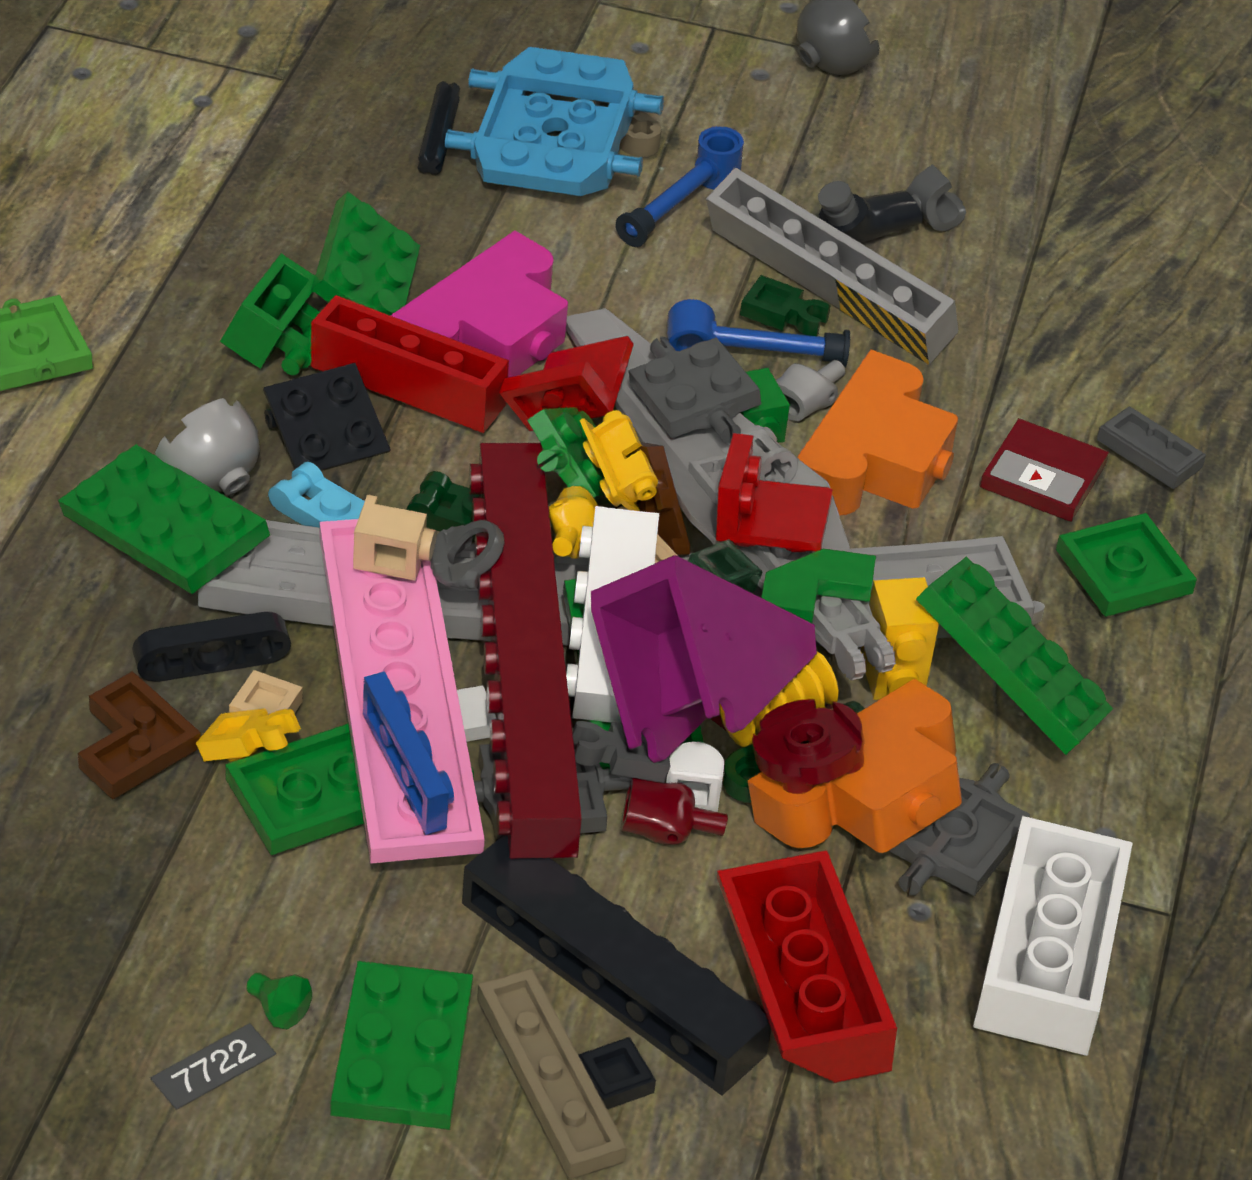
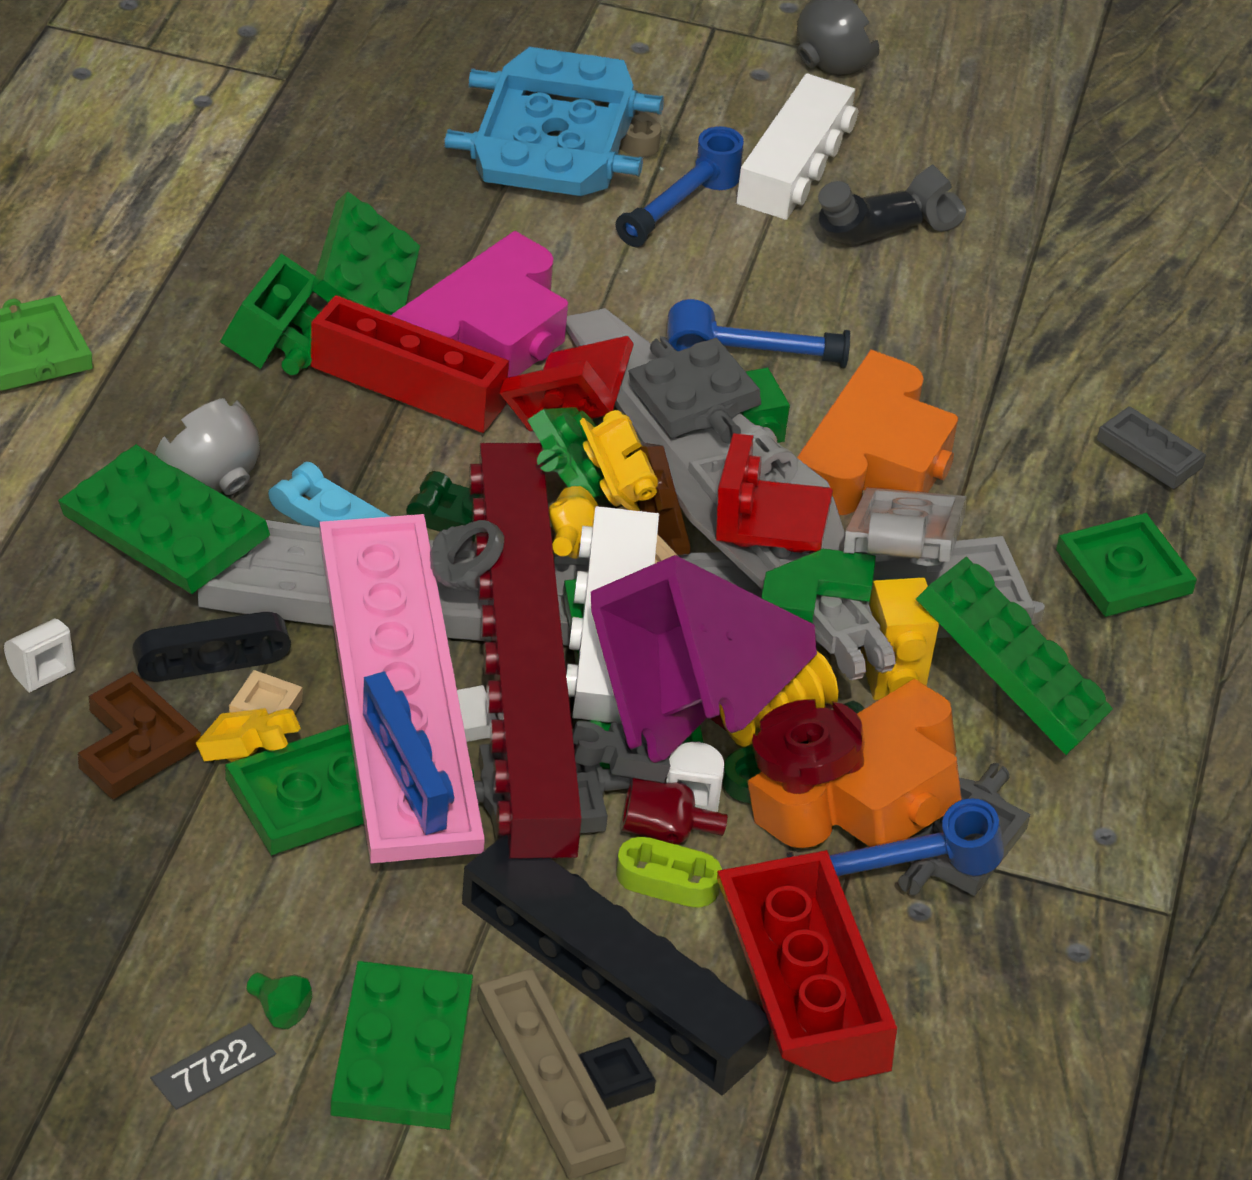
(40, 654): none -> white brick
(326, 418): black hinge -> none
(391, 540): tan brick -> none
(439, 121): black axle -> none
(668, 872): none -> lime beam
(728, 563): clear green brick -> none
(779, 304): dark green plate -> none
(797, 146): none -> white brick
(810, 389): light grey piece -> none
(833, 266): light grey brick -> none
(906, 525): none -> light grey hinge
(959, 821): none -> blue piece
(1044, 469): dark red tile -> none
(1054, 936): white brick -> none

